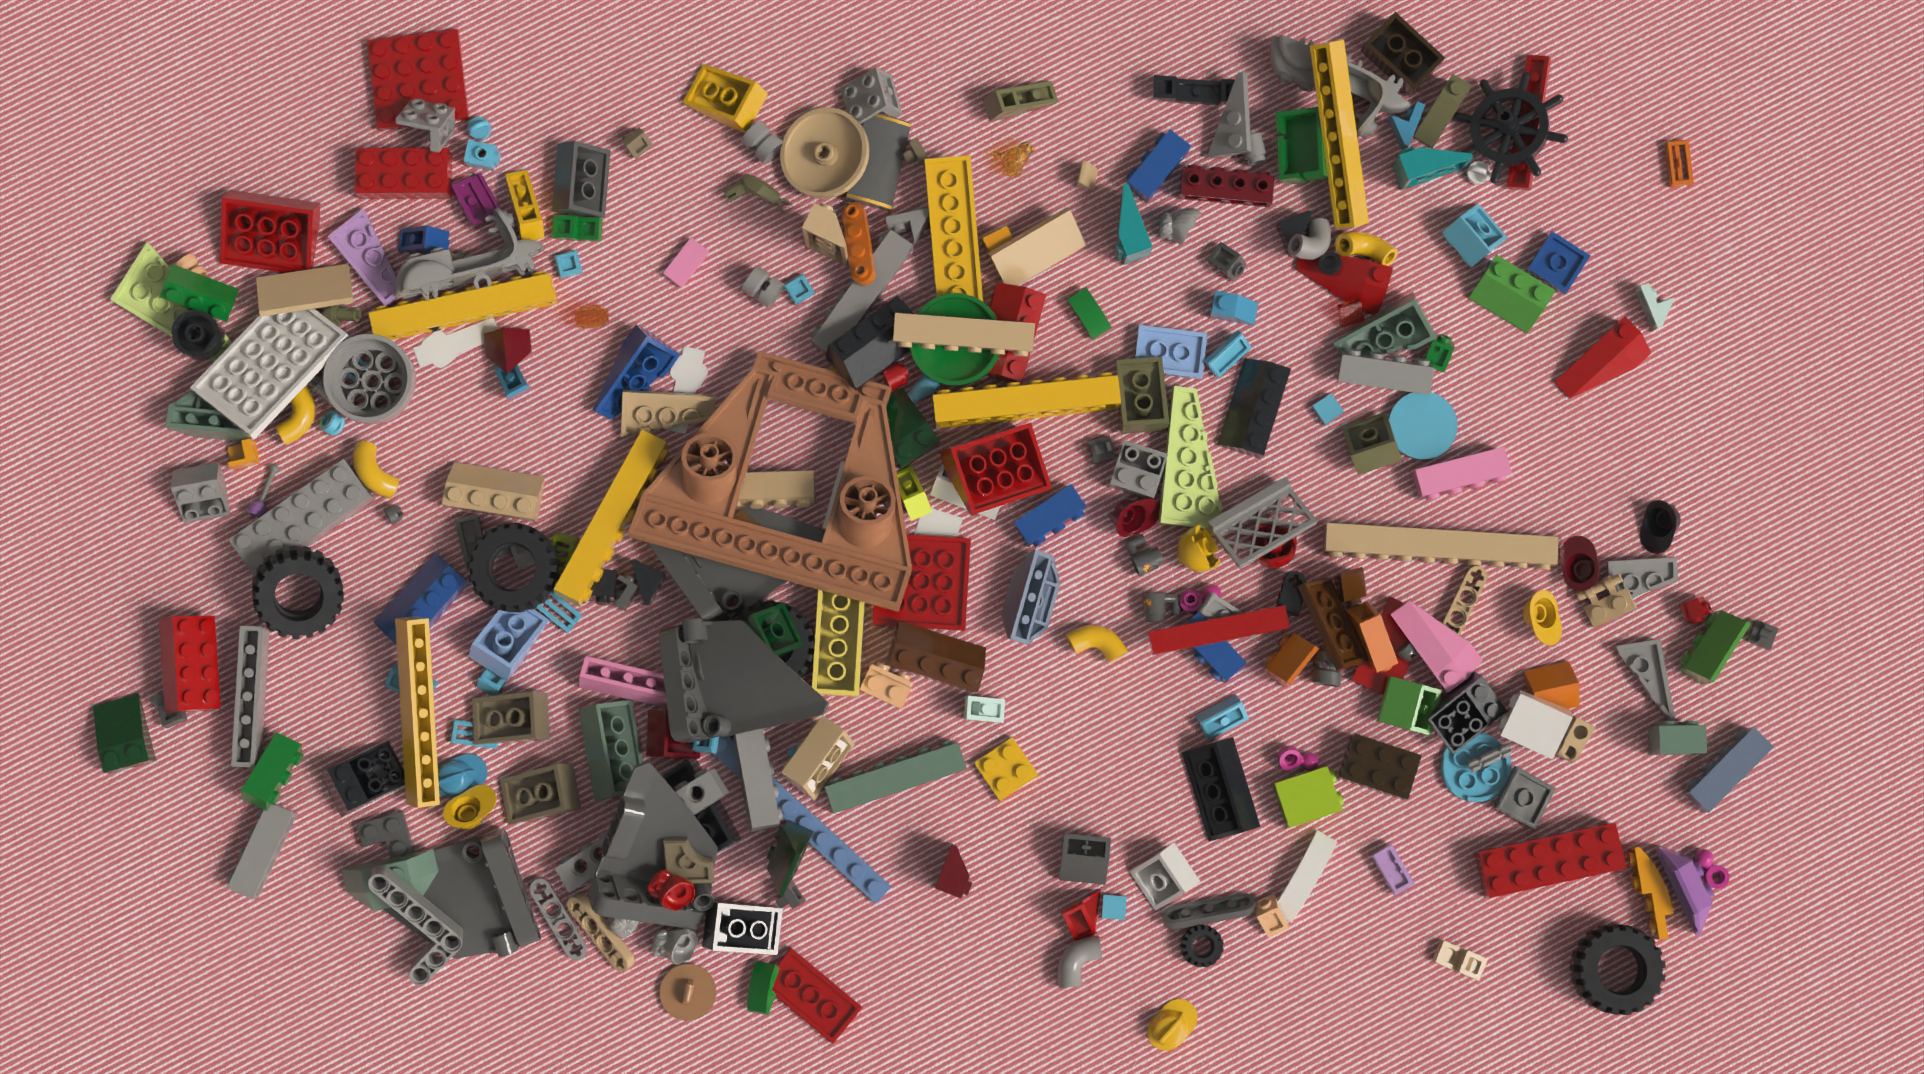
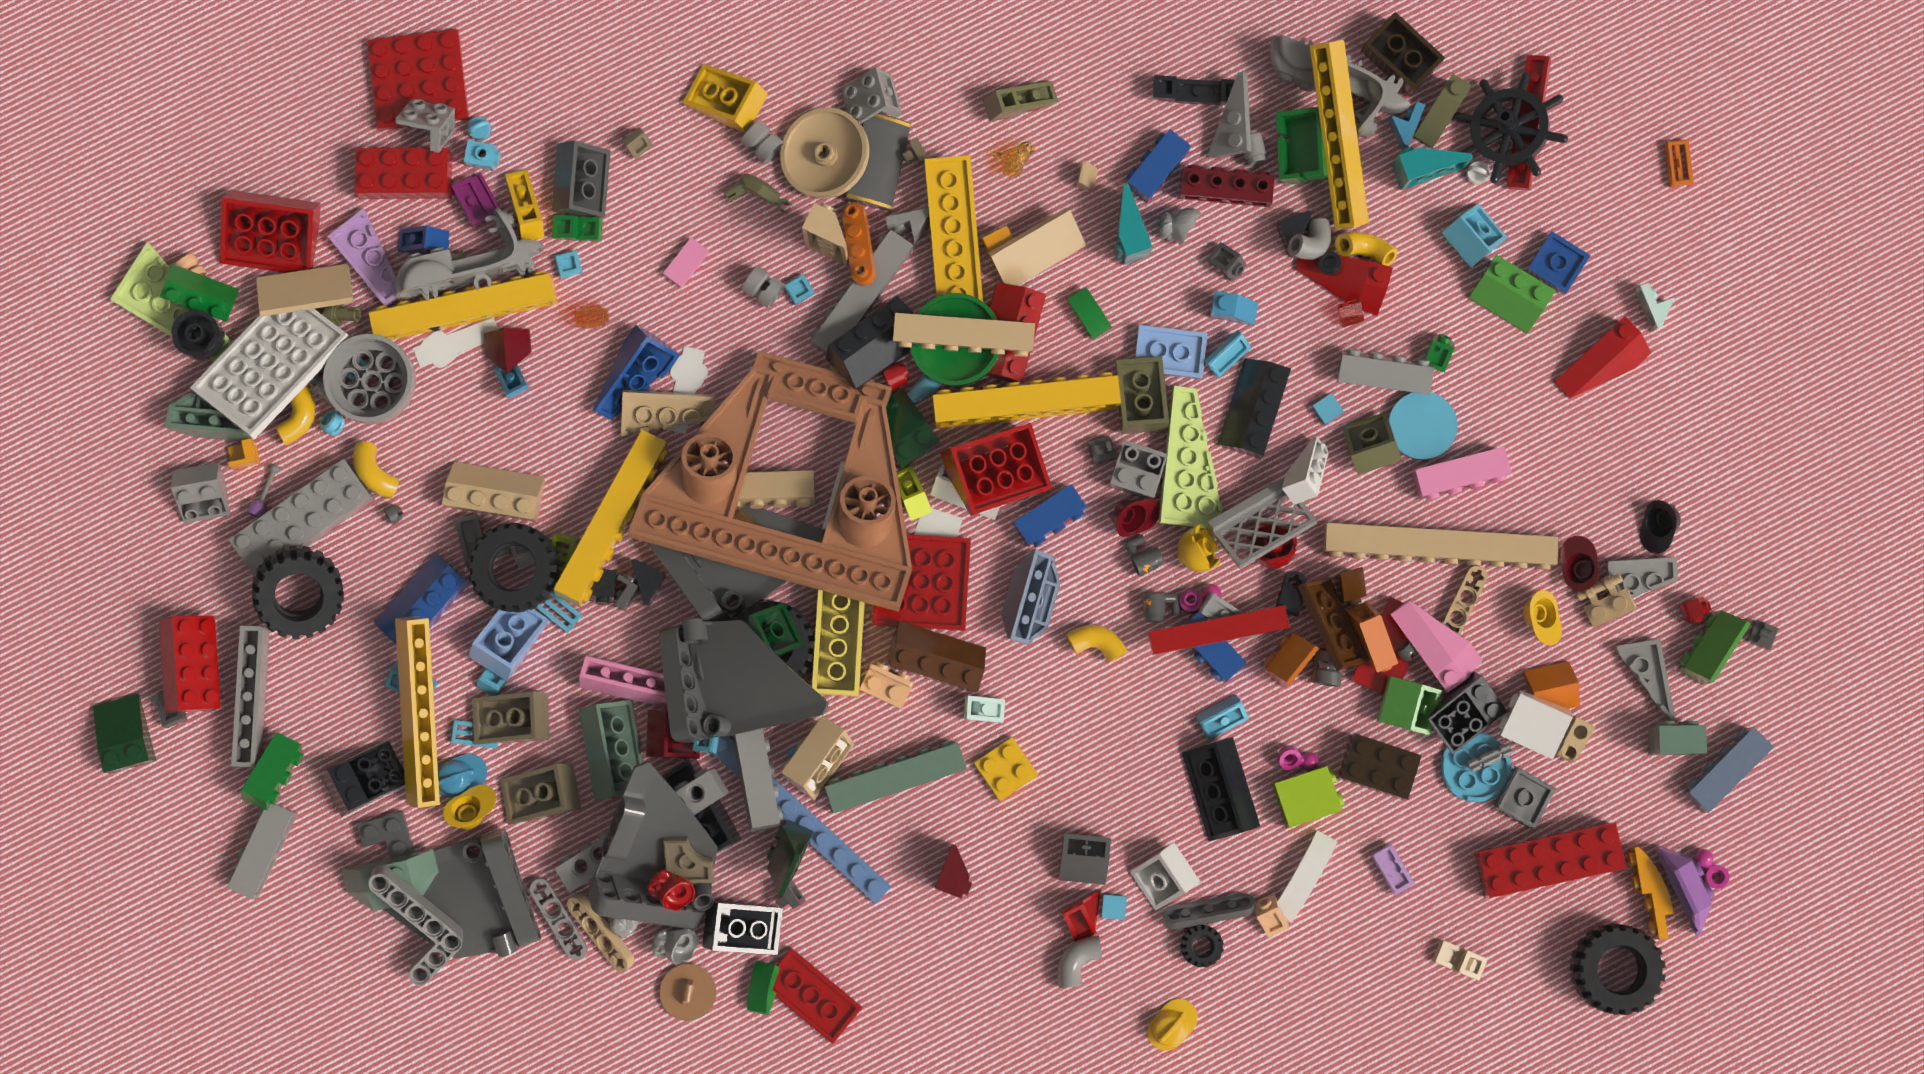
(1306, 473): none -> white slope
(1390, 330): sand green wedge -> none

